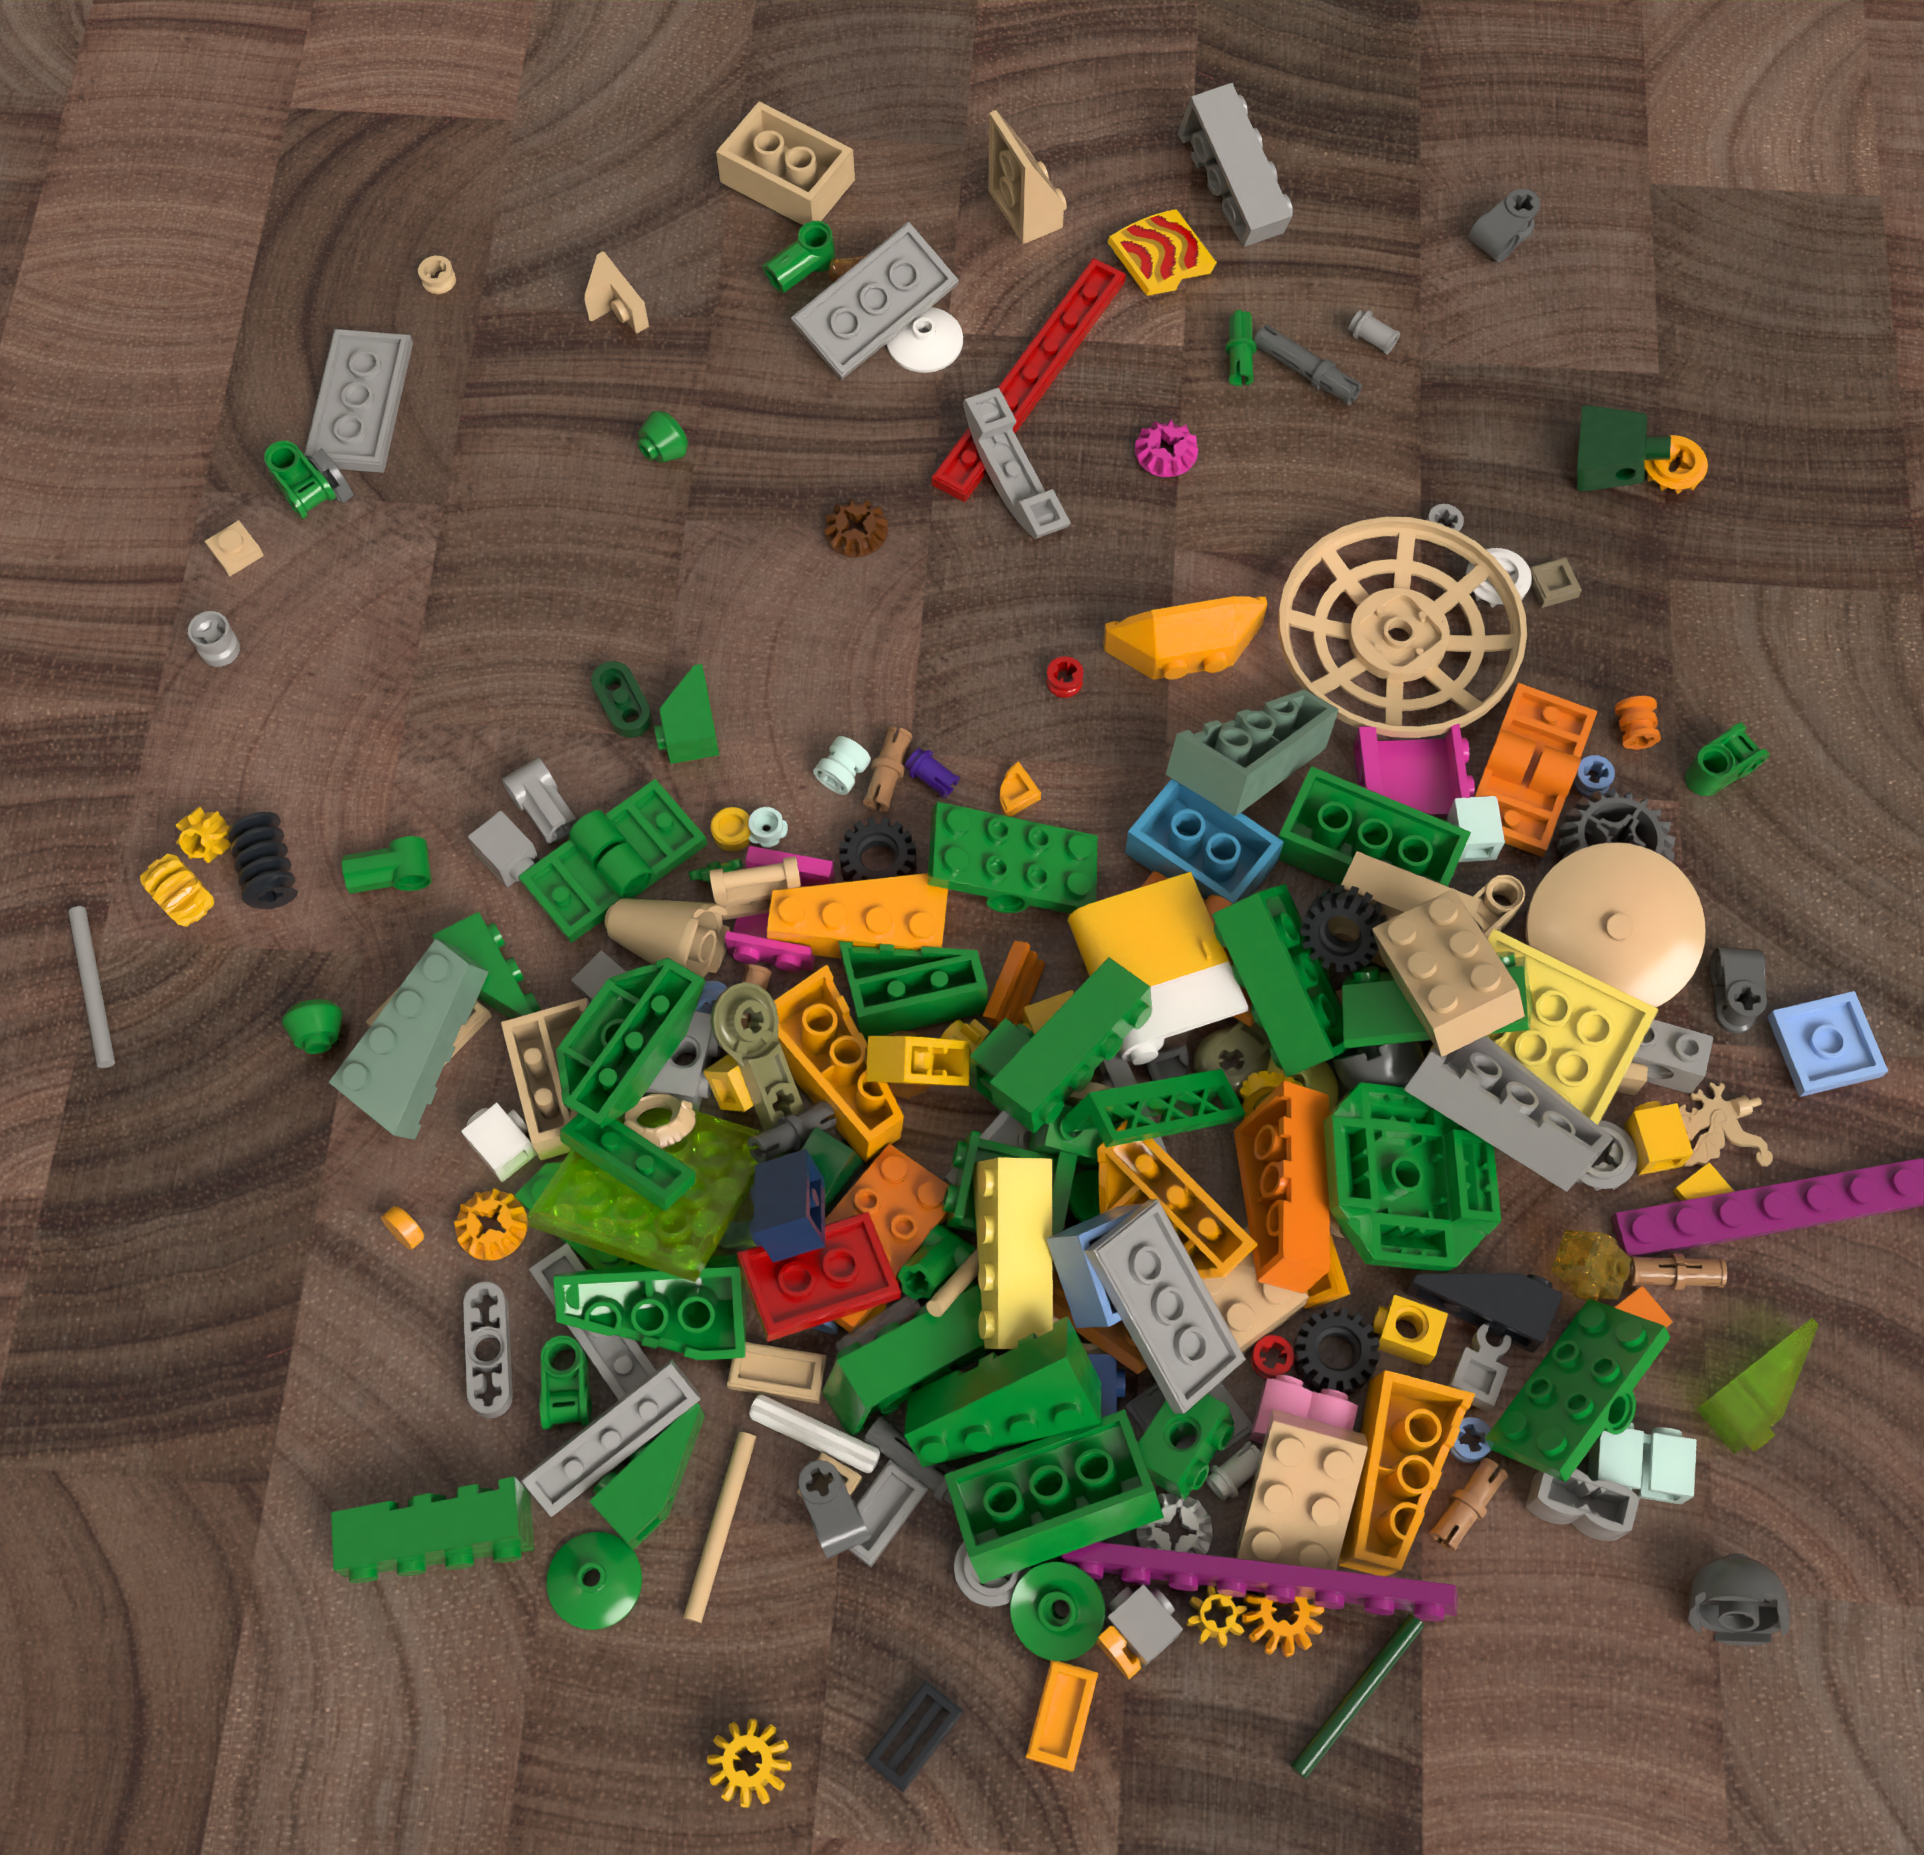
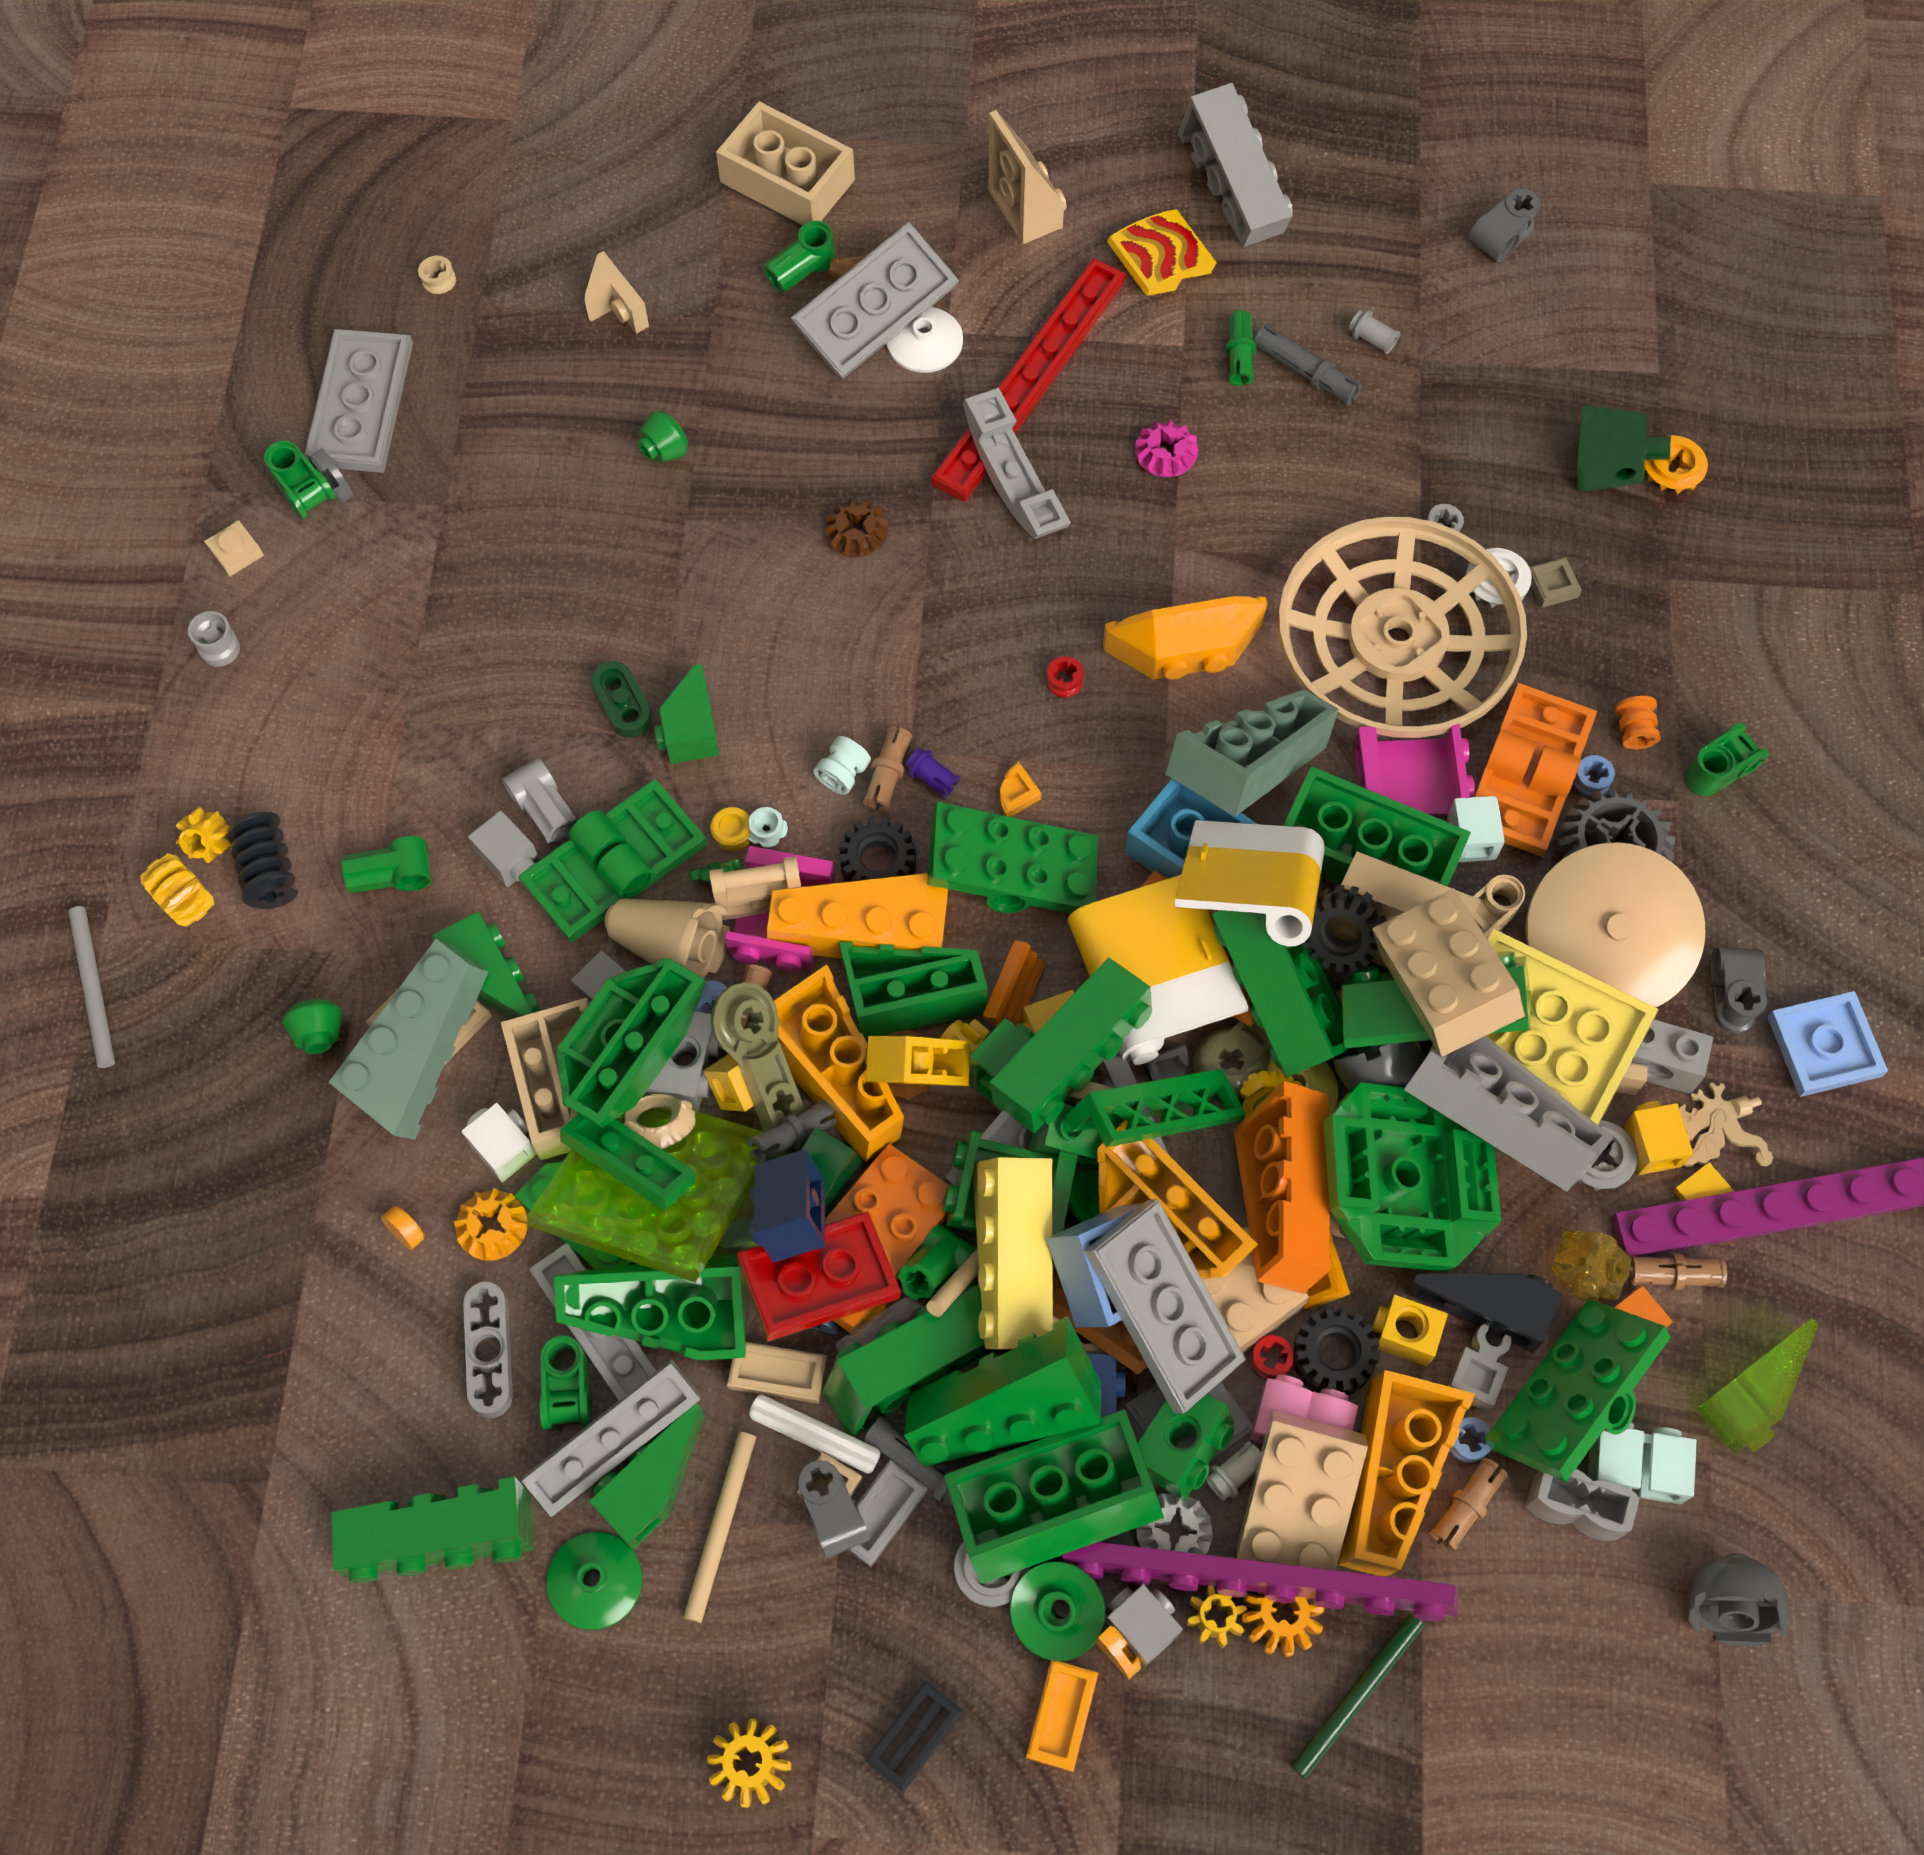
(1255, 872): none -> door

